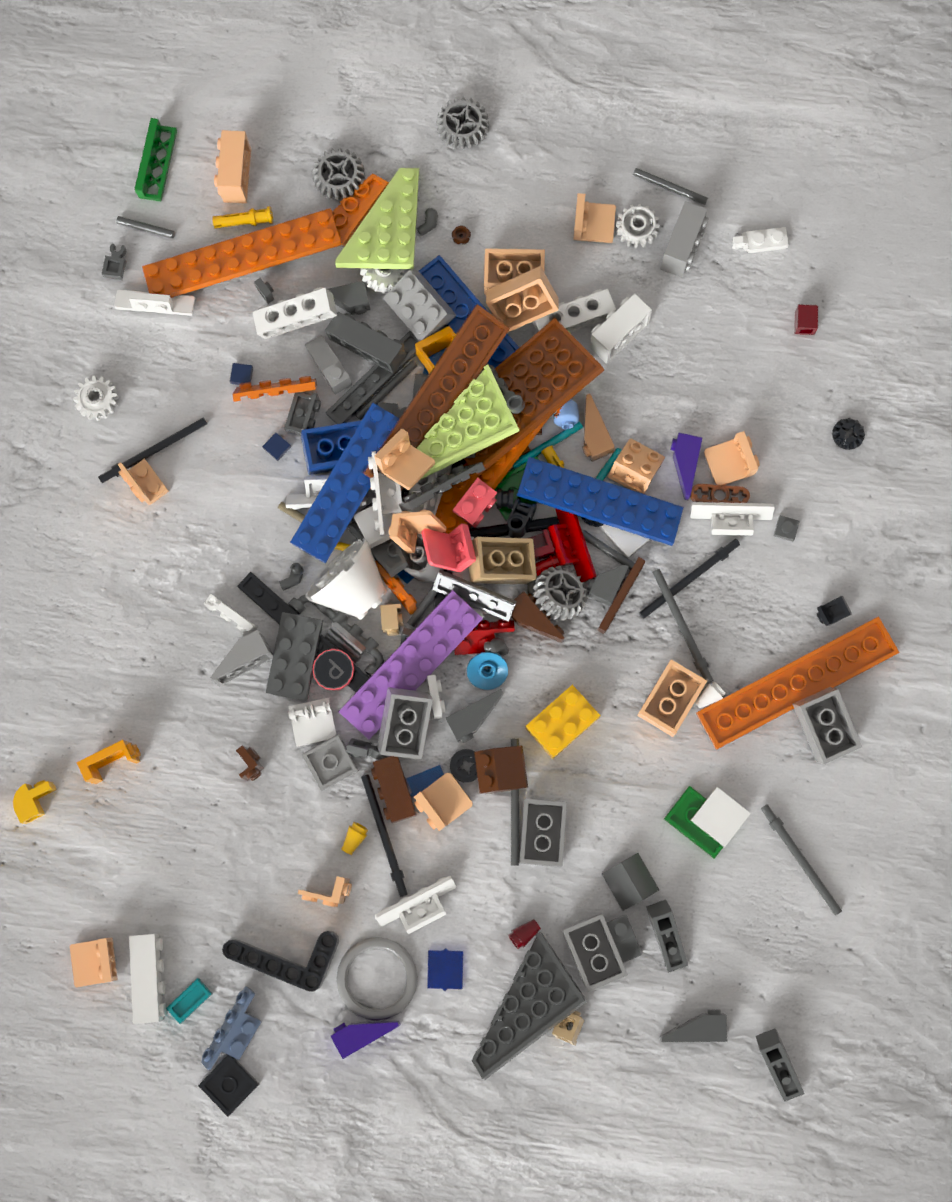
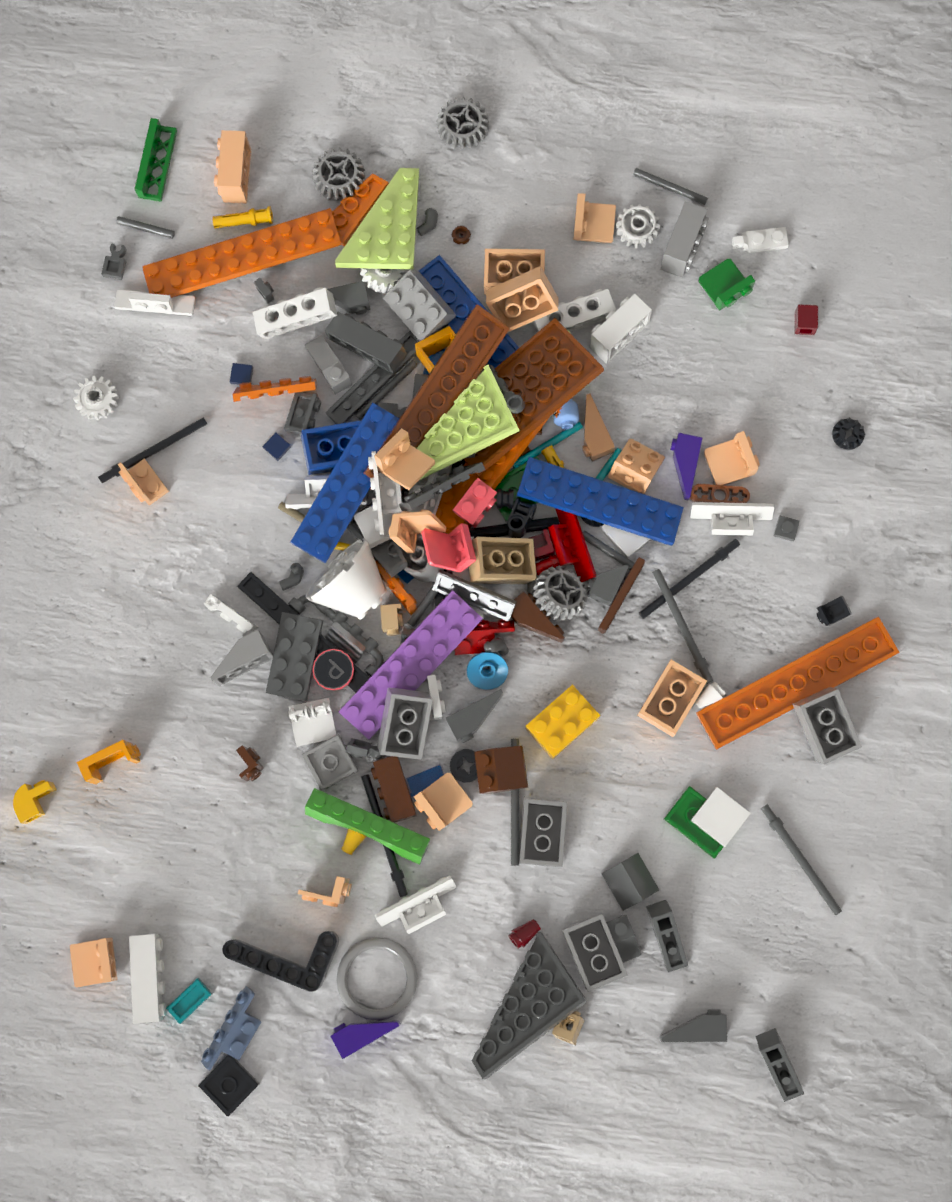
(395, 837): none -> bright green arch
(445, 969): clear blue piece -> none
(726, 284): none -> green bracket

